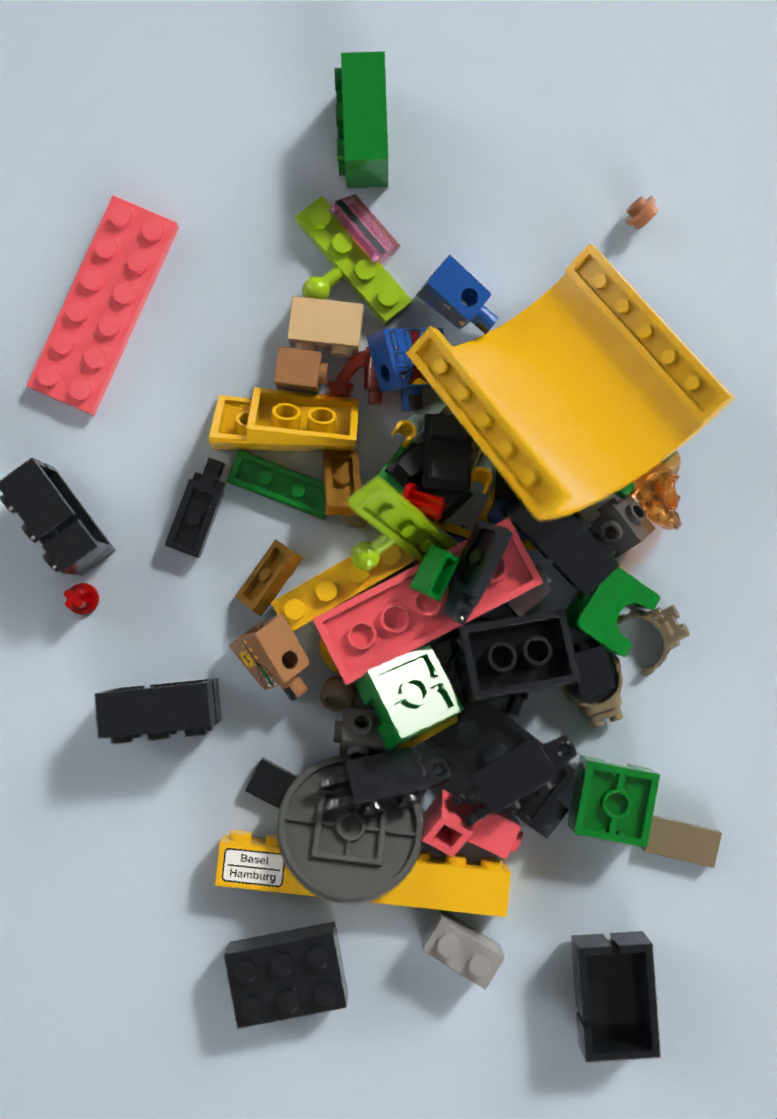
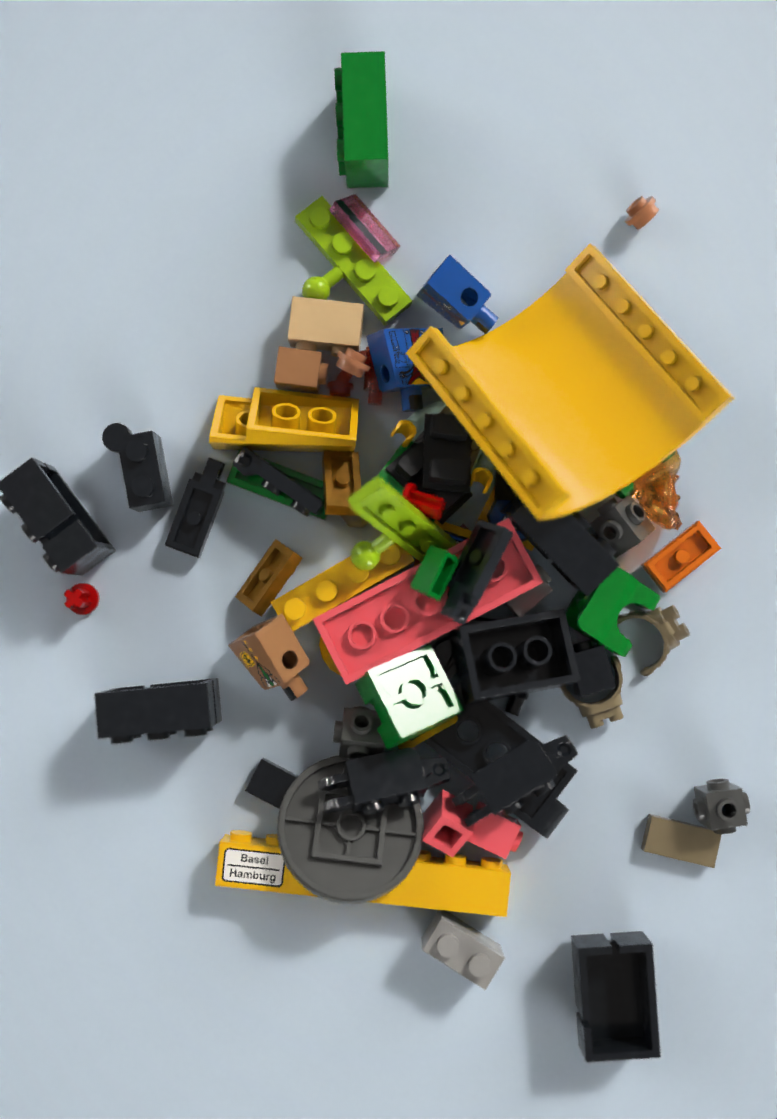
(103, 305): coral plate -> none
(142, 466): none -> black hinge
(277, 481): none -> black hinge
(286, 975): black brick -> none
(337, 695): dark tan tile -> none
(352, 362): none -> nougat plate
(613, 801): green piece -> none
(681, 556): none -> orange plate
(709, 803): none -> dark grey brick

